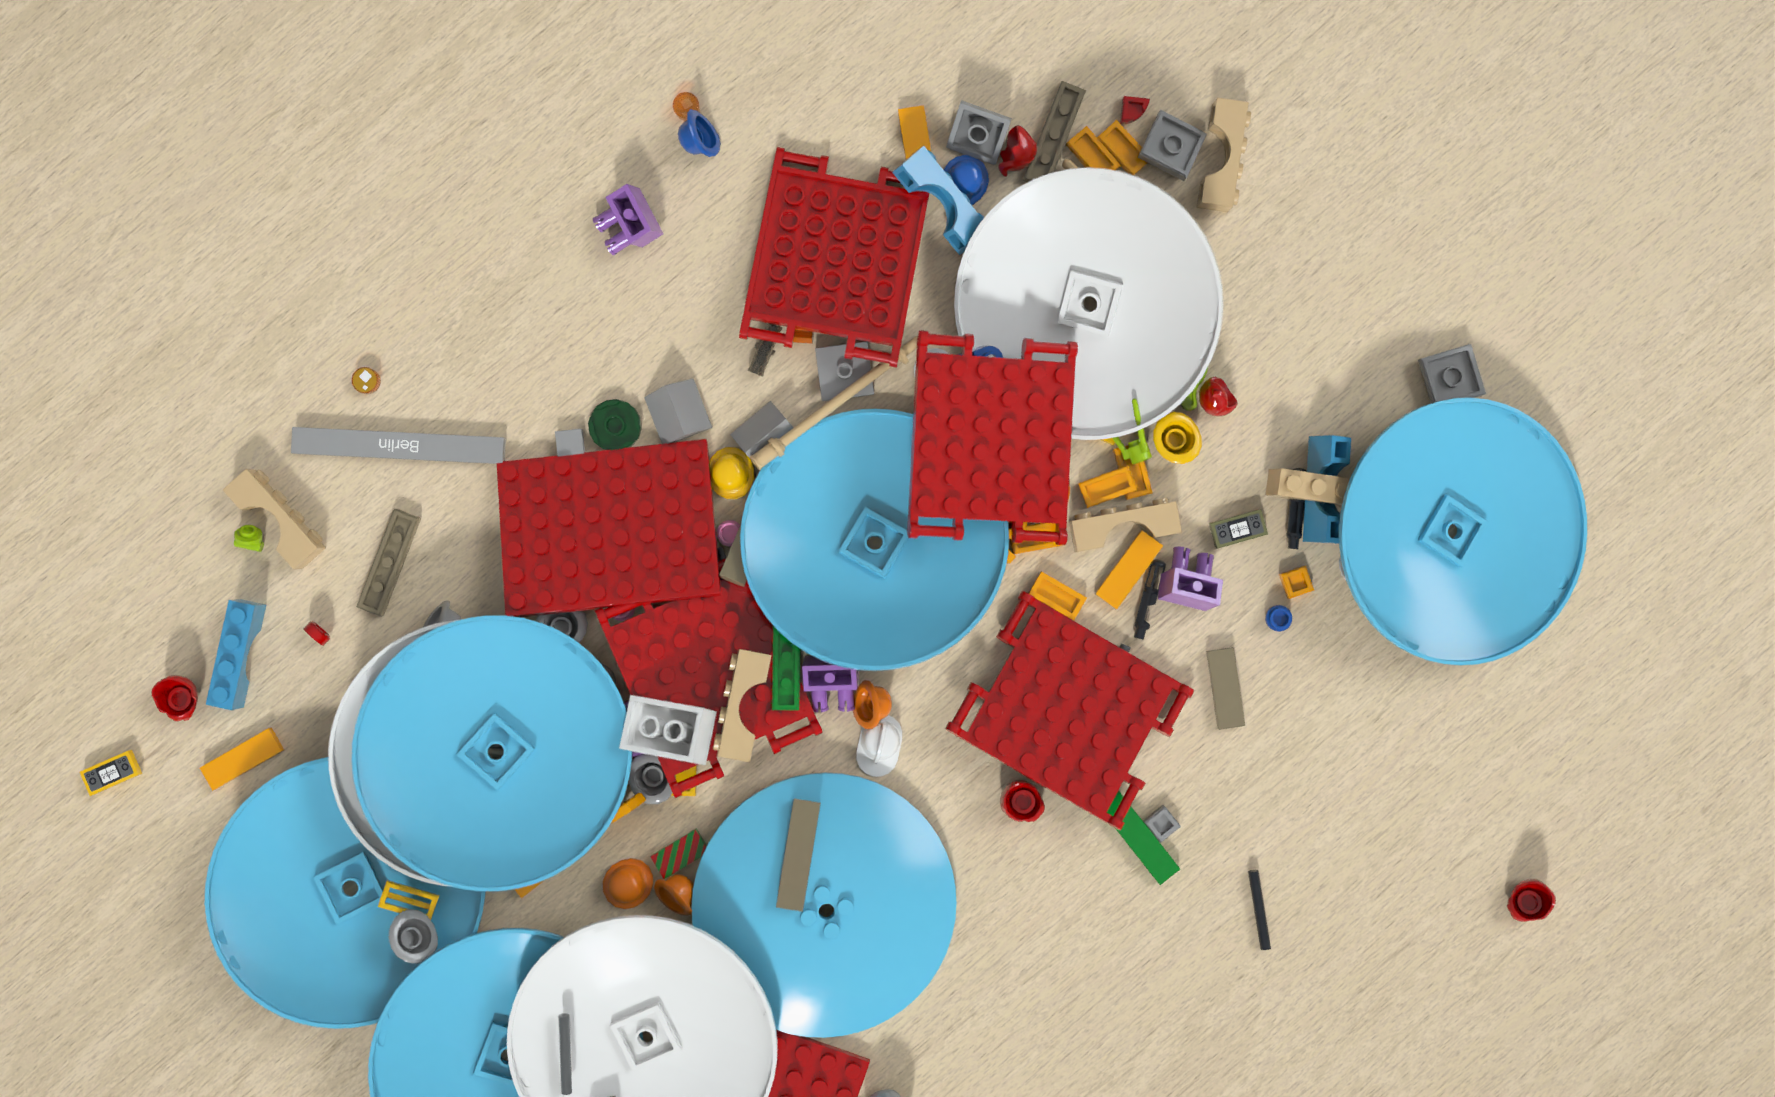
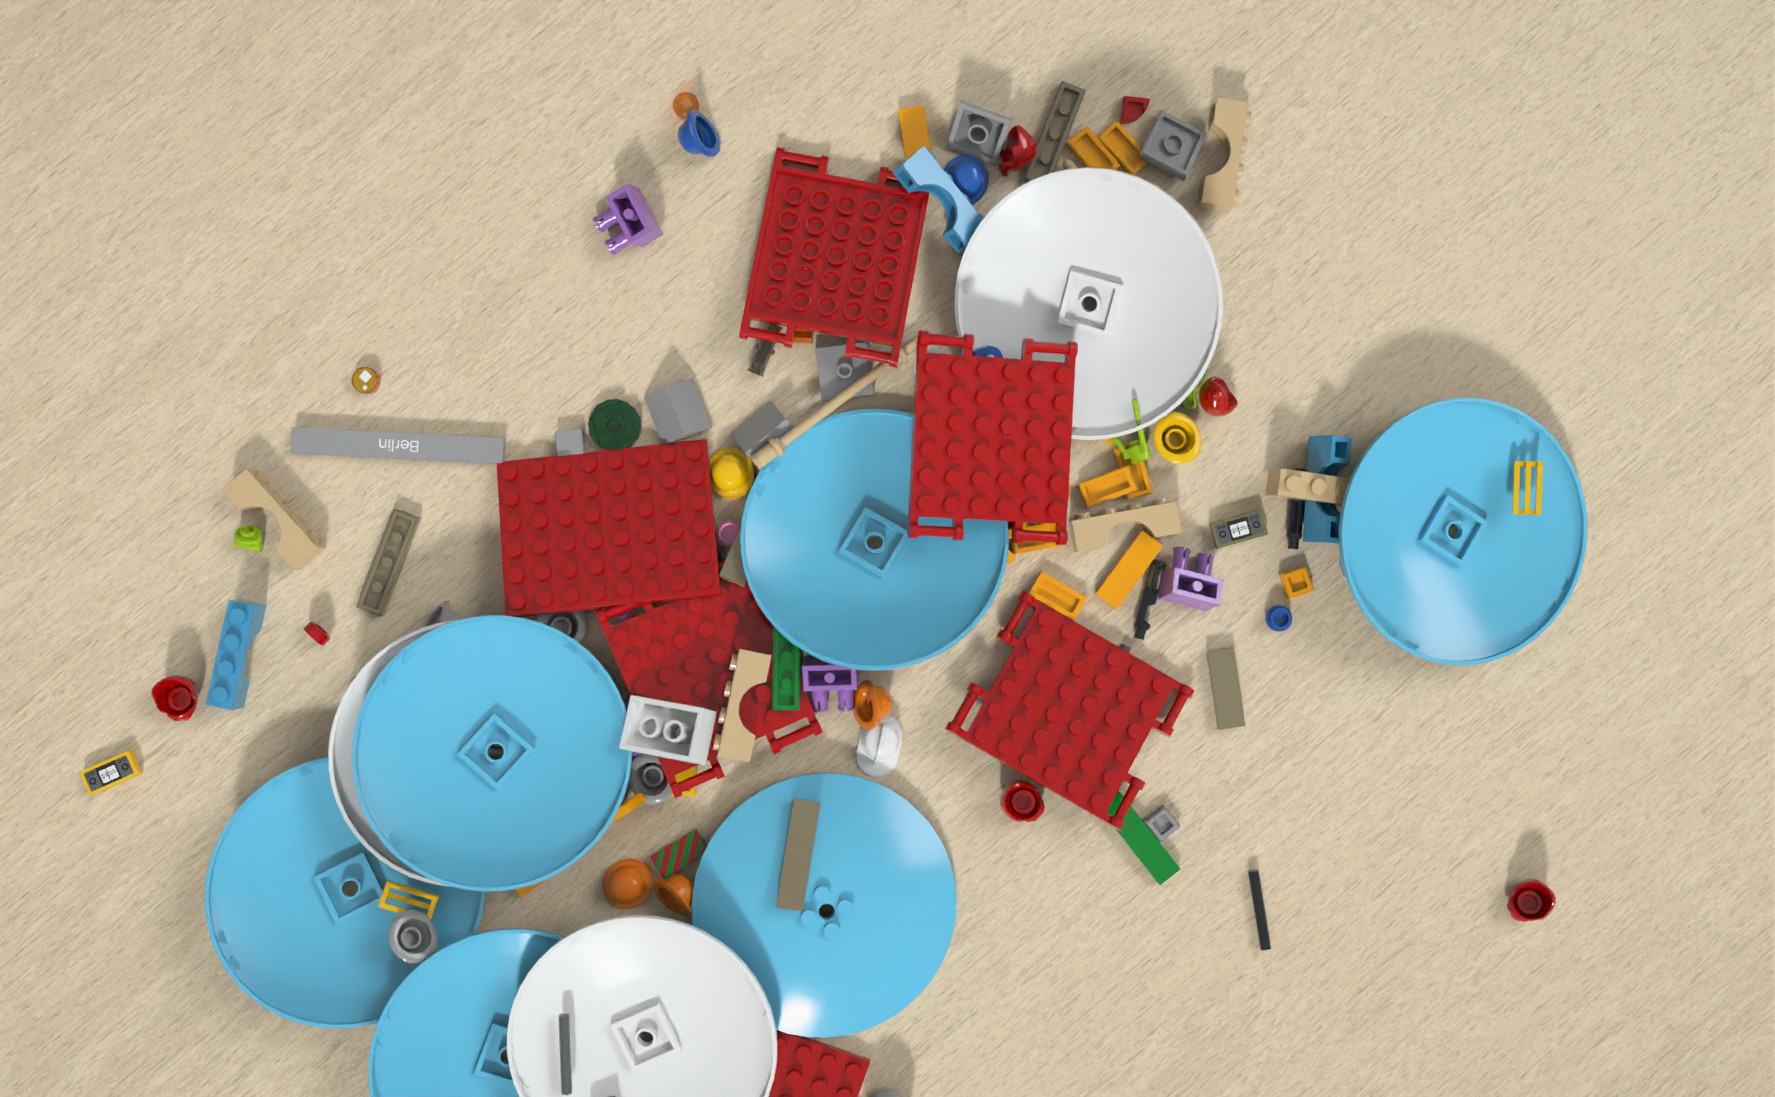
(241, 759): light orange tile -> none
(1452, 374): light grey plate -> none
(1516, 482): none -> yellow tile

